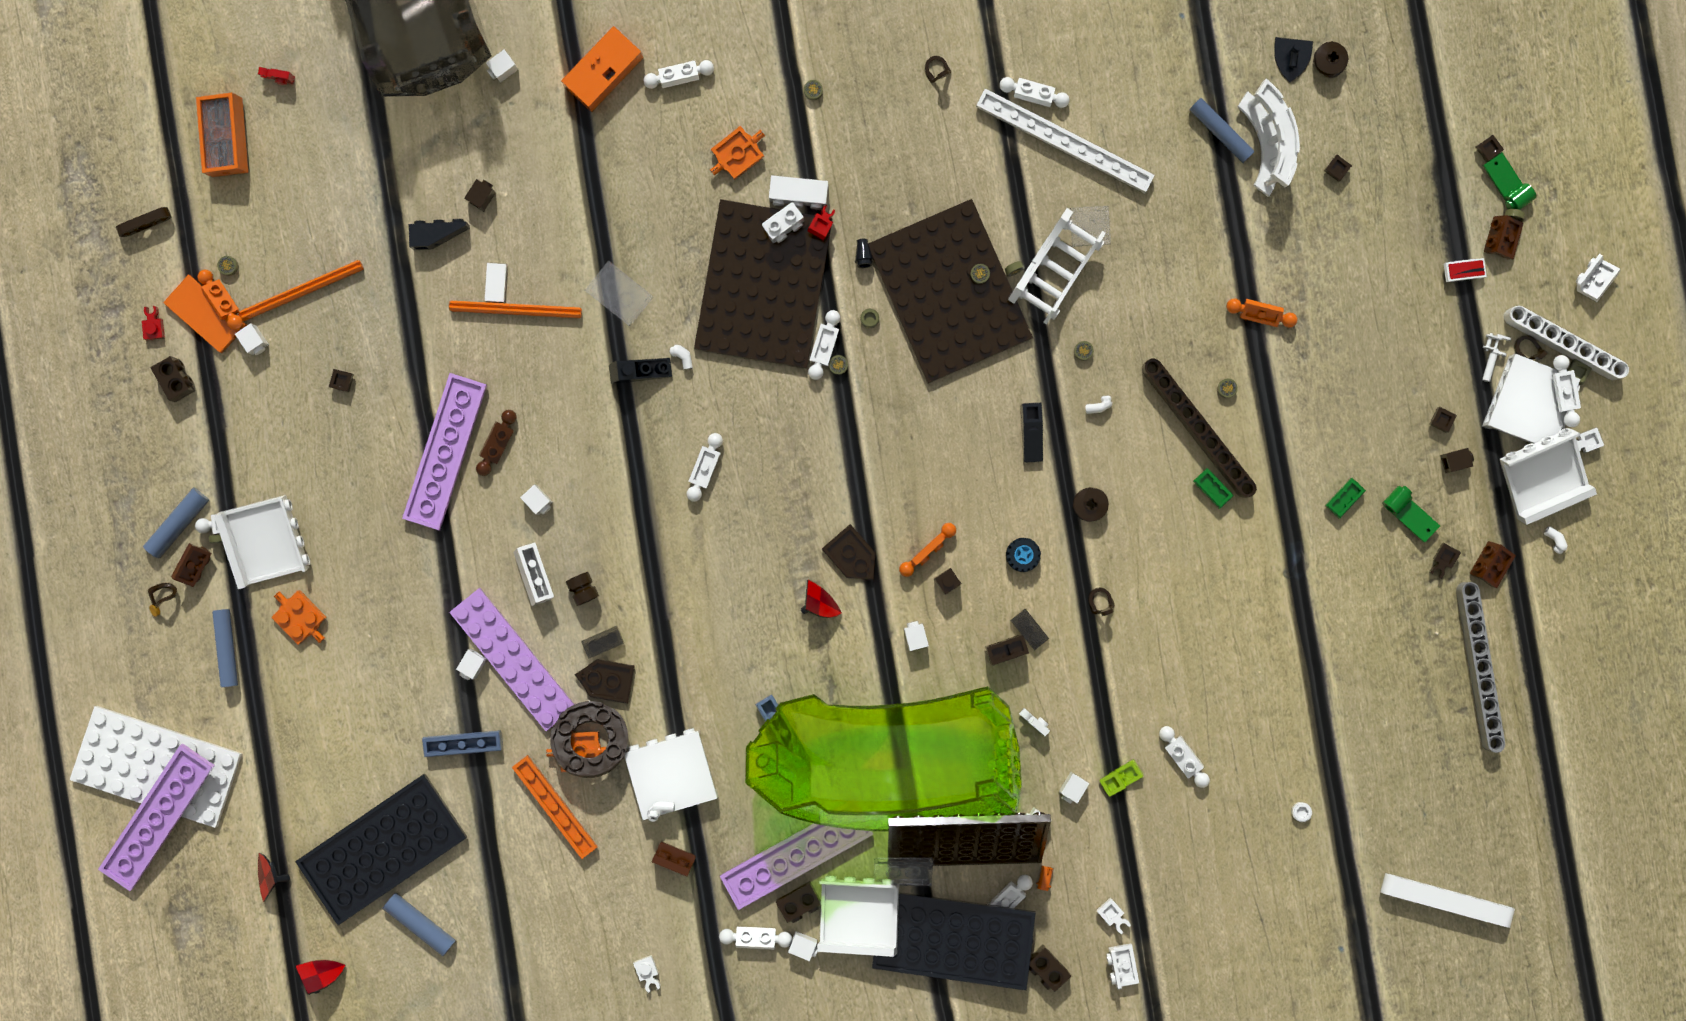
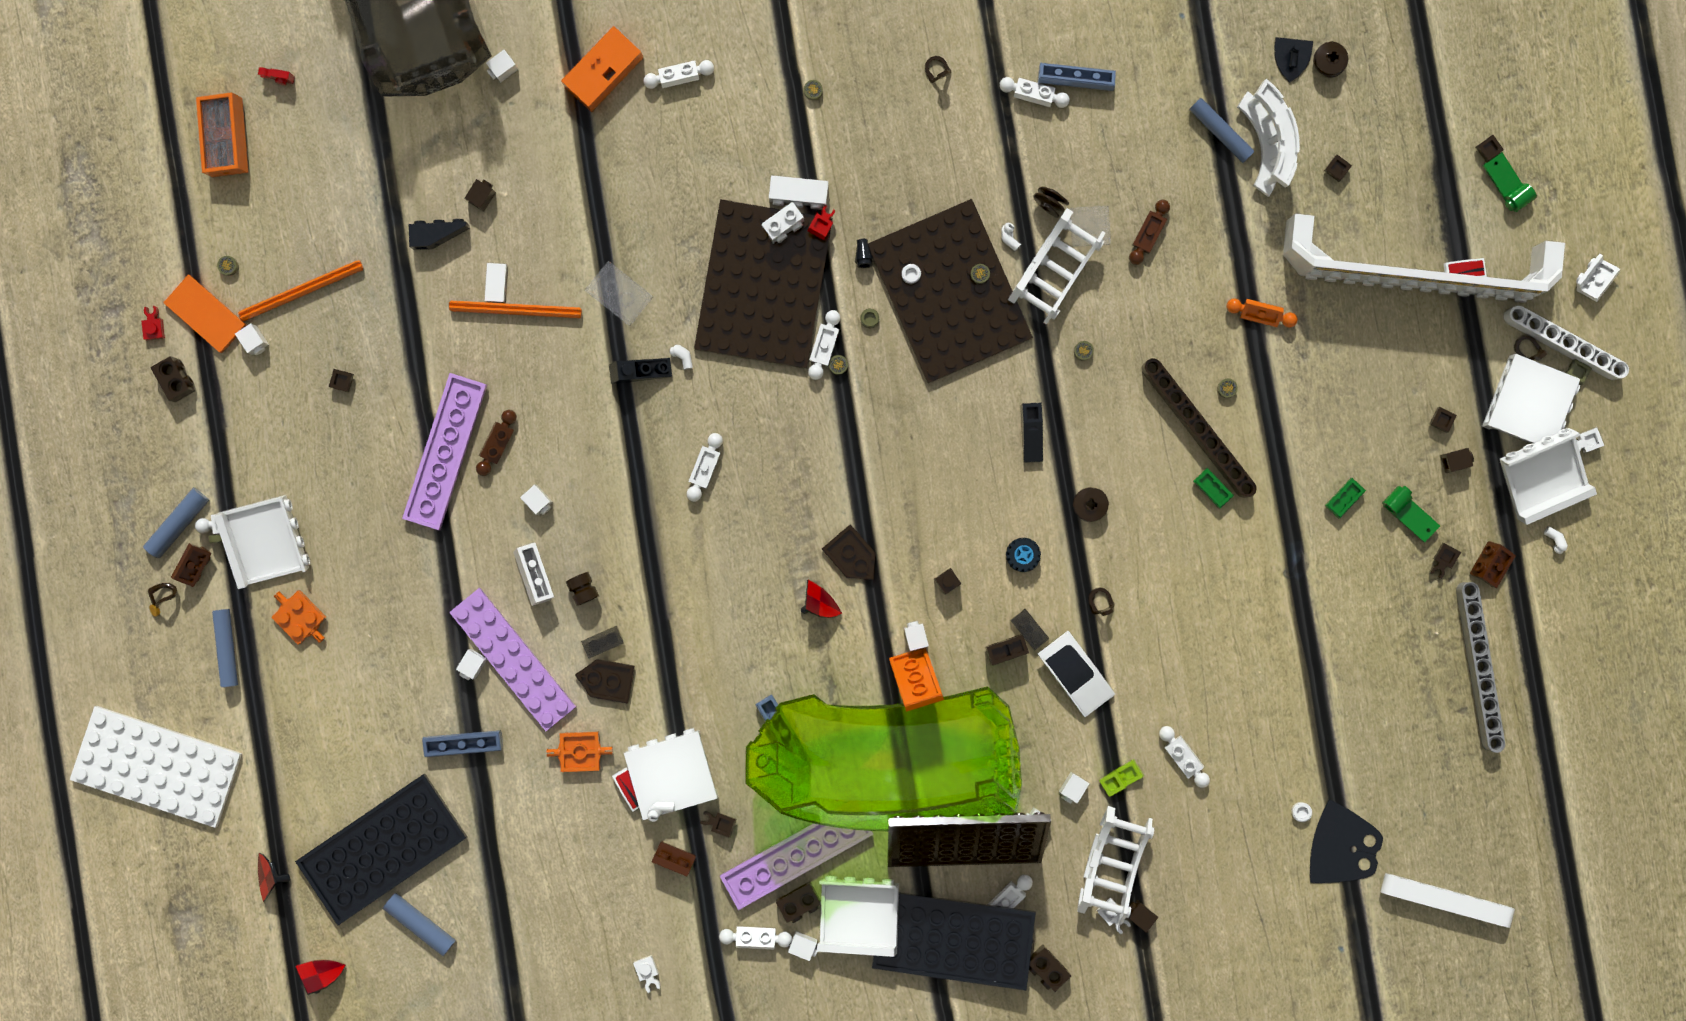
(143, 222): dark brown beam -> none
(156, 817): lavender plate -> none
(220, 299): orange plate -> none
(554, 807): orange plate -> none
(582, 713): dark brown plate -> none
(626, 788): none -> red slope
(721, 823): none -> dark brown plate
(737, 152): orange plate -> none
(904, 870): clear tile -> none
(911, 274): none -> white tile
(916, 679): none -> orange tile
(947, 531): orange plate -> none
(1007, 236): none -> white arm
(1014, 268): olive tile -> none
(1039, 724): white plate -> none
(1045, 878): orange pin -> none
(1048, 199): none -> dark brown piece
(1065, 141): white plate -> none
(1076, 76): none -> sand blue brick
(1076, 674): none -> slope
(1096, 858): none -> white fence
(1099, 407): white arm -> none
(1123, 965): white bracket -> none
(1142, 916): none -> dark brown brick
(1149, 232): none -> reddish brown plate
(1312, 262): none -> white arch
(1330, 851): none -> black piece
(1493, 354): white piece -> none
(1503, 236): reddish brown bracket -> none
(1516, 214): olive tile -> none
(1566, 391): white plate -> none

